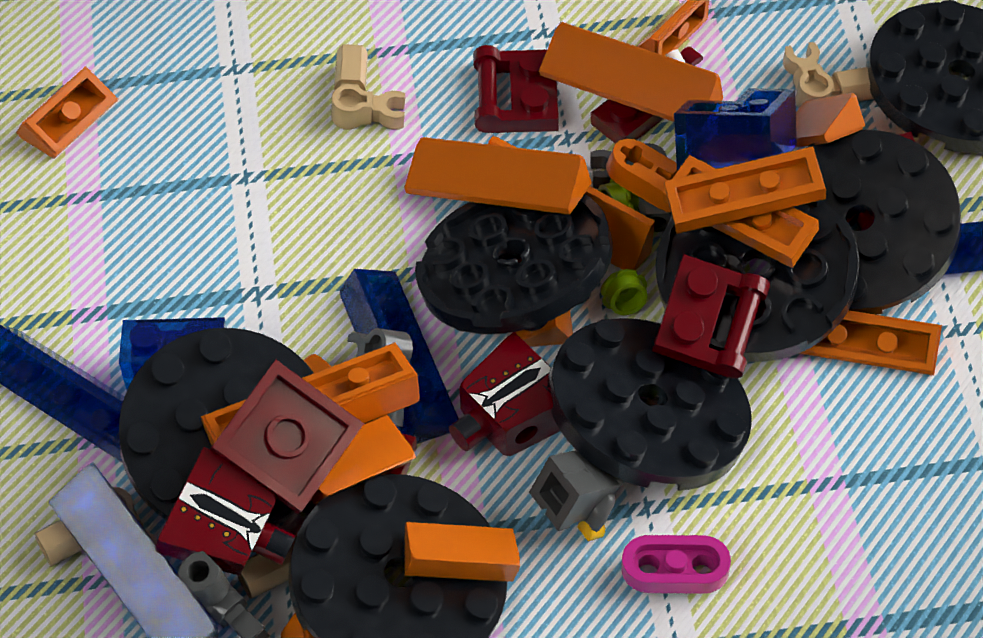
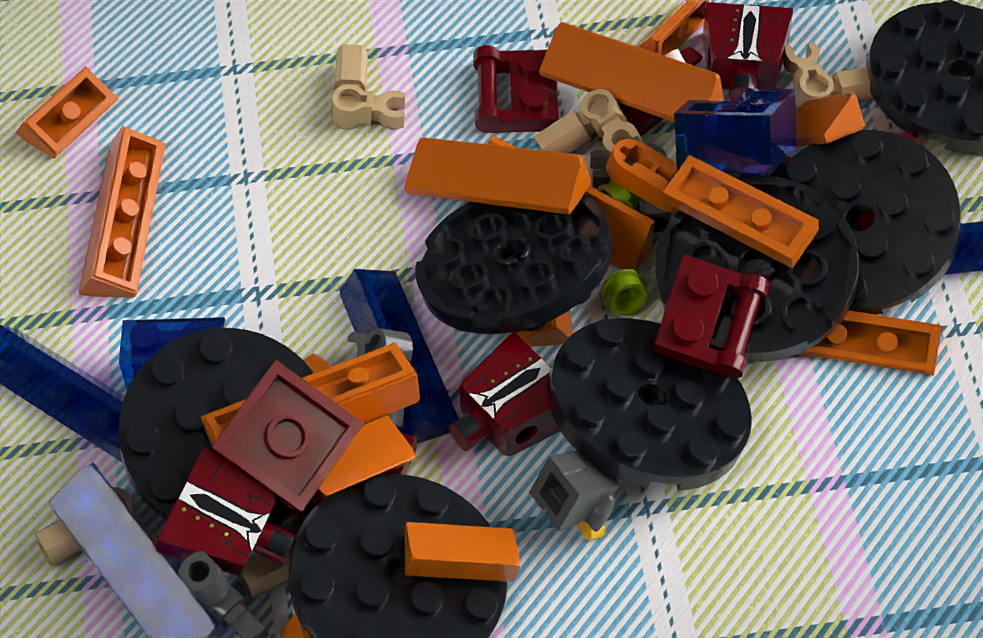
(122, 216): none -> orange slope
(597, 114): none -> tan bar
(674, 559): dark pink plate -> none
(745, 44): none -> dark red torso
(745, 190): orange plate -> none

